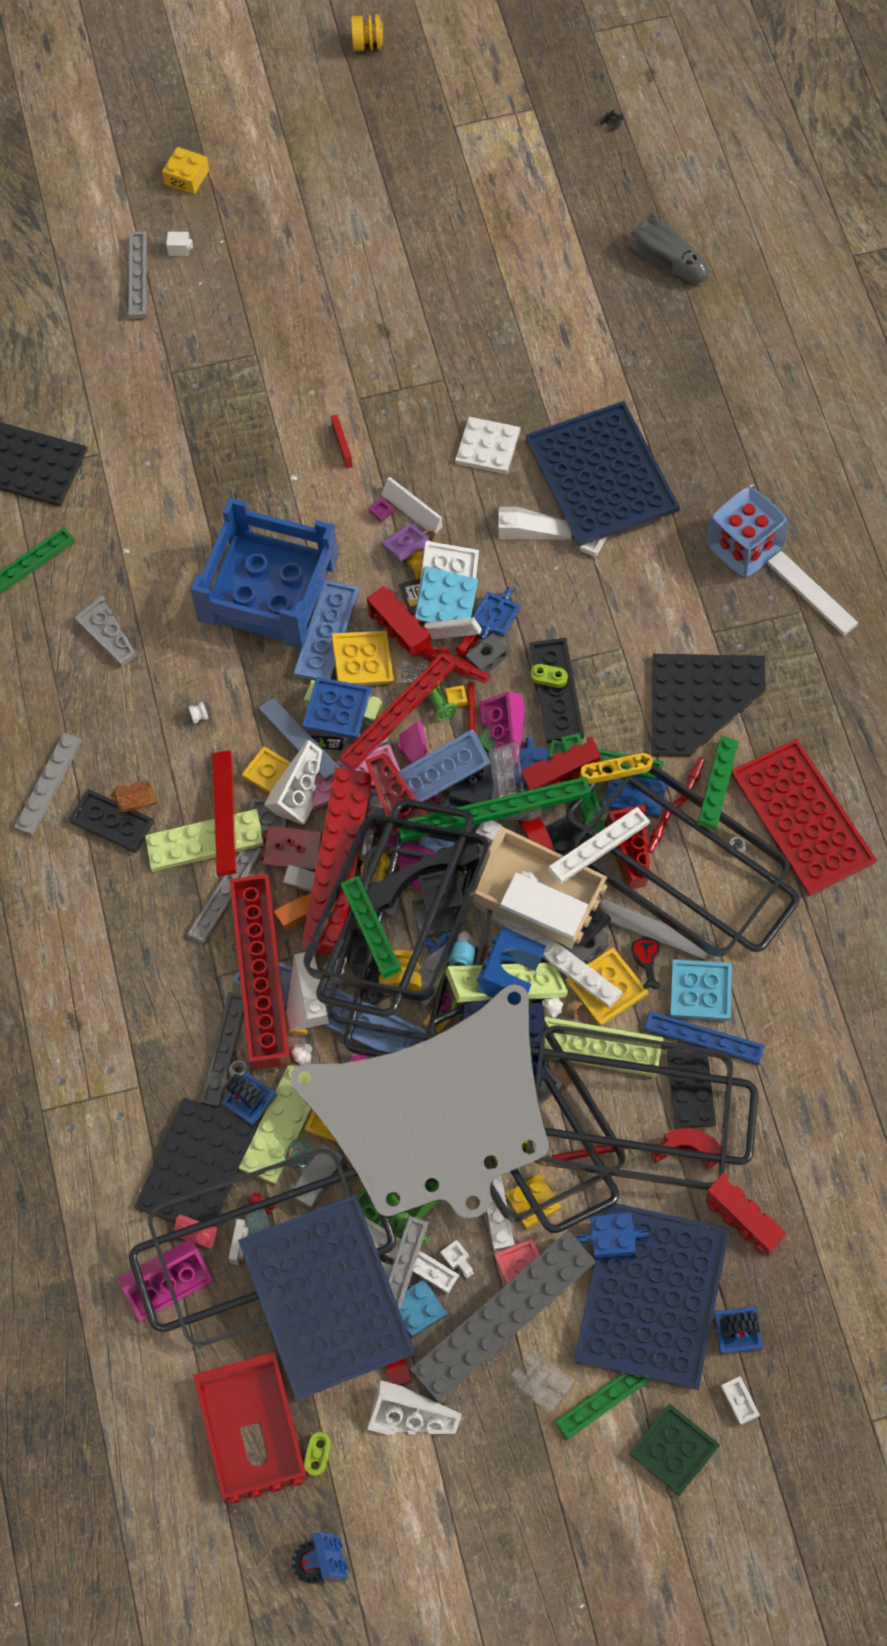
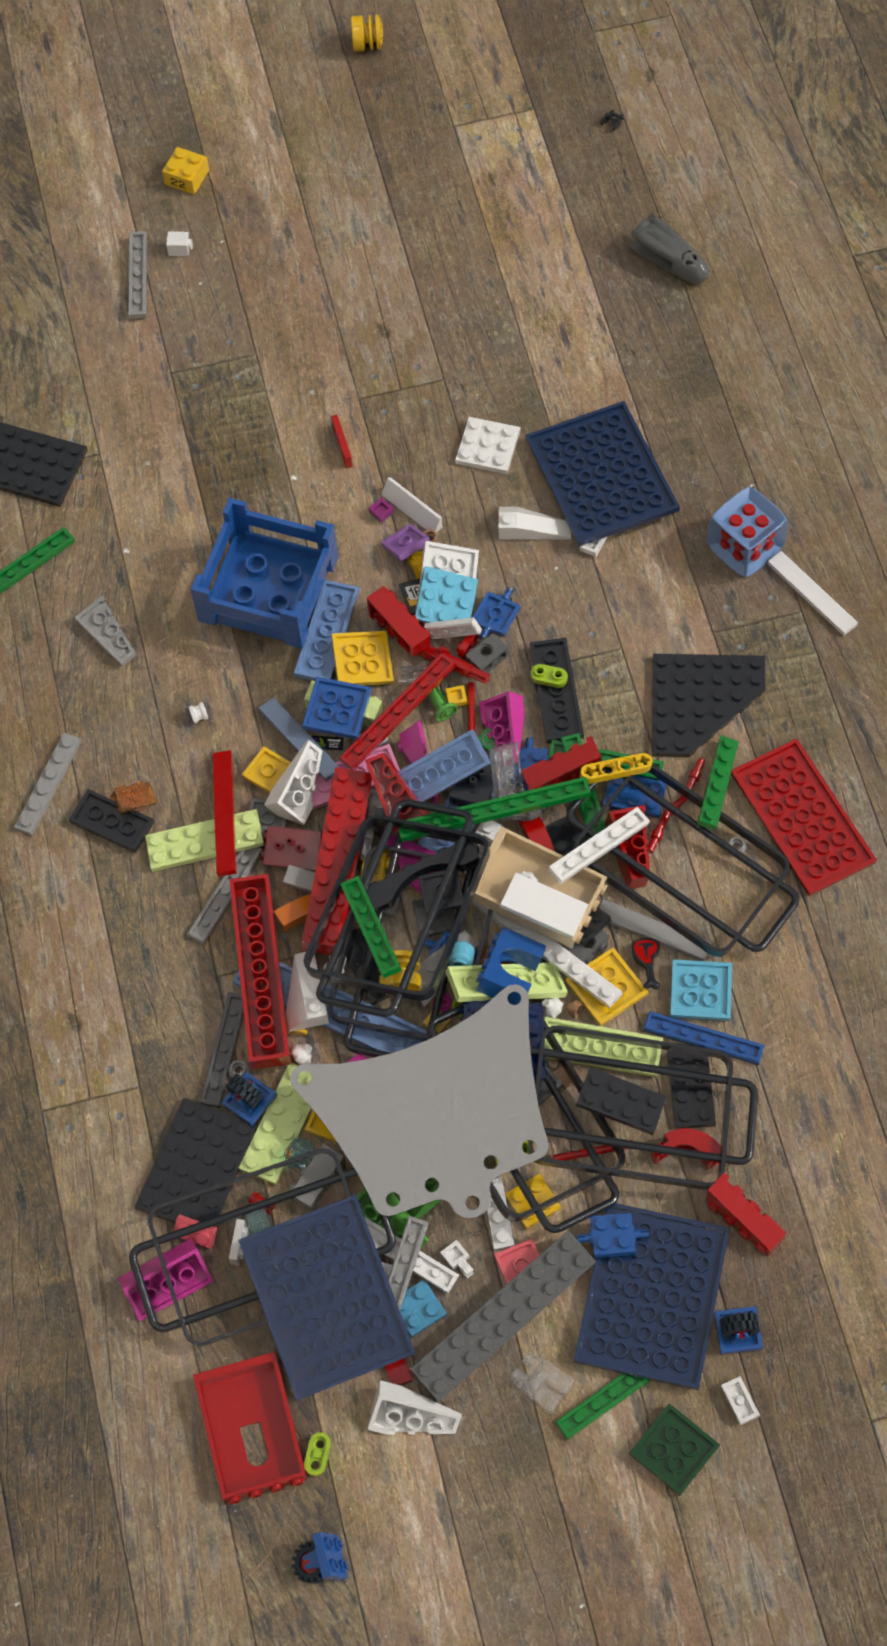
(621, 1101): none -> black plate

